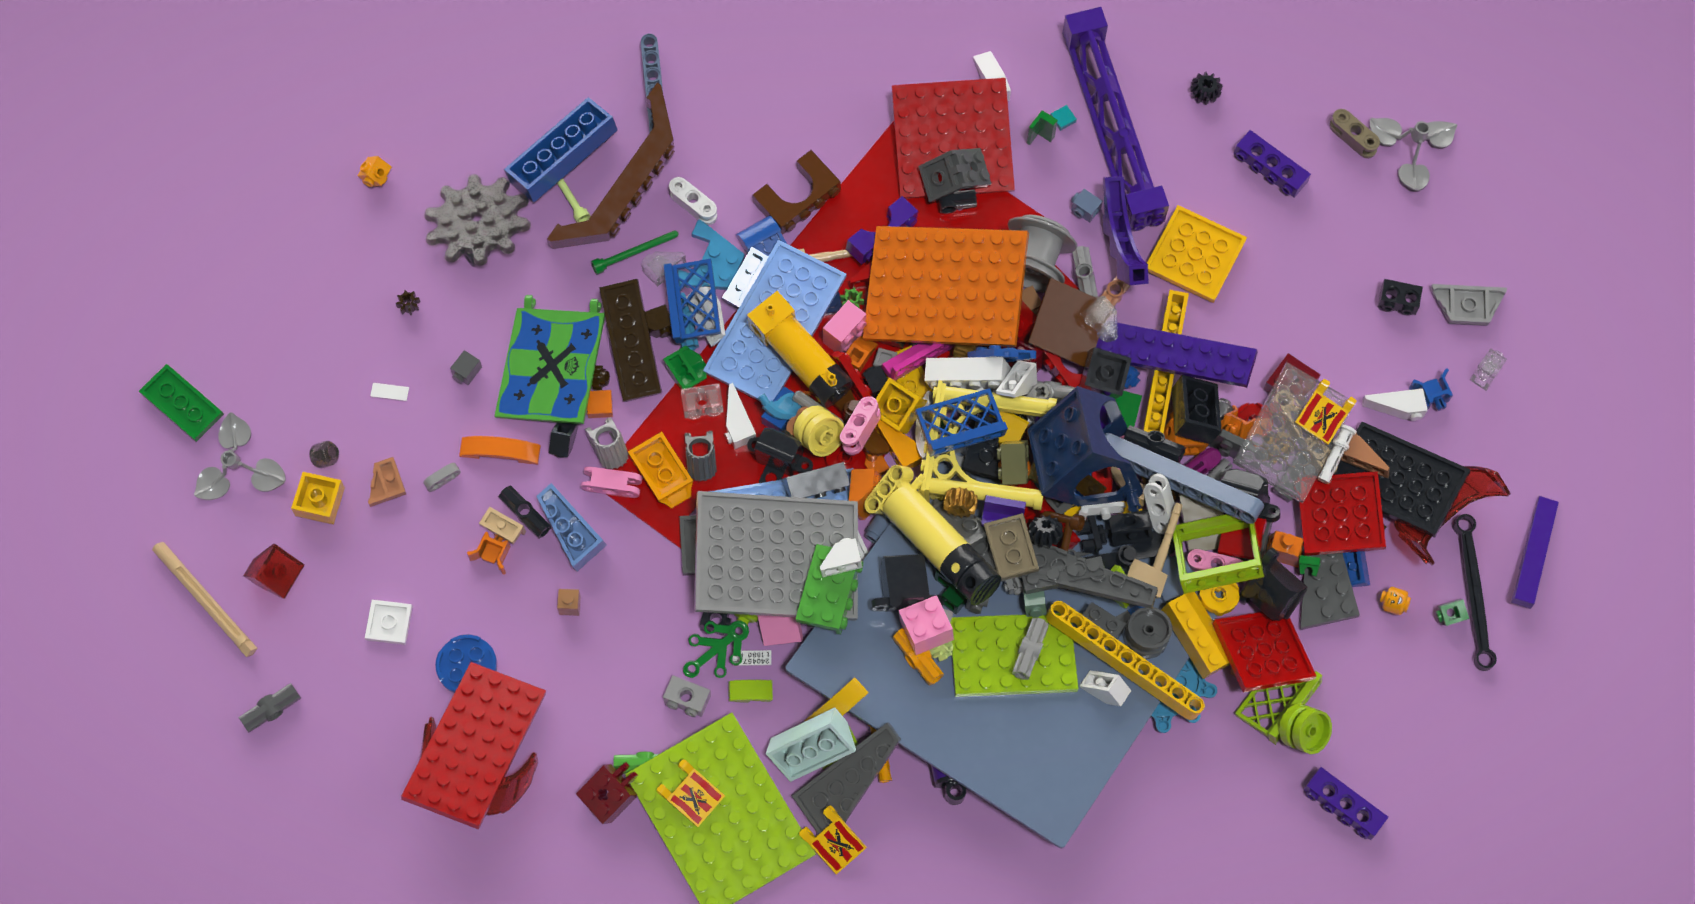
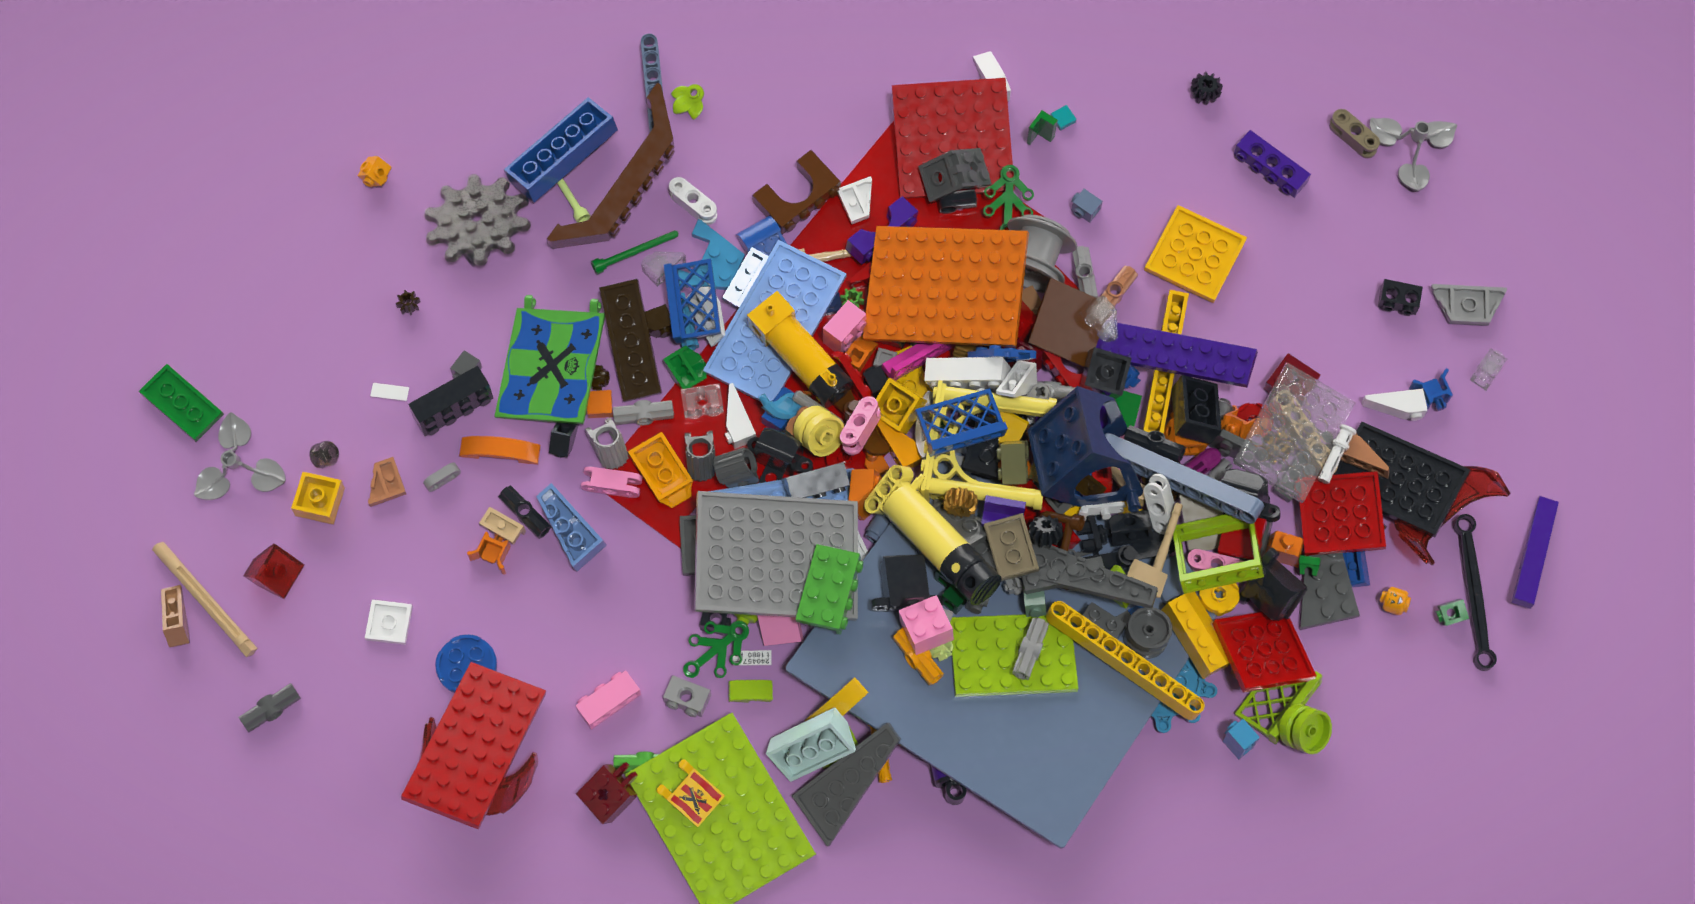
(174, 616): none -> medium nougat slope
(451, 401): none -> black brick
(569, 602): medium nougat brick -> none
(608, 699): none -> bright pink brick
(643, 412): none -> light grey piece
(686, 102): none -> lime plate
(733, 469): none -> dark grey piece
(836, 843): flag -> none
(842, 558): white slope -> none
(856, 199): none -> white wing
(1008, 196): none -> green plant
(1106, 687): white slope -> none
(1116, 225): dark purple arch -> none
(1144, 203): dark purple piece -> none
(1240, 738): none -> dark azure brick
(1323, 416): flag -> none
(1357, 804): dark purple brick -> none

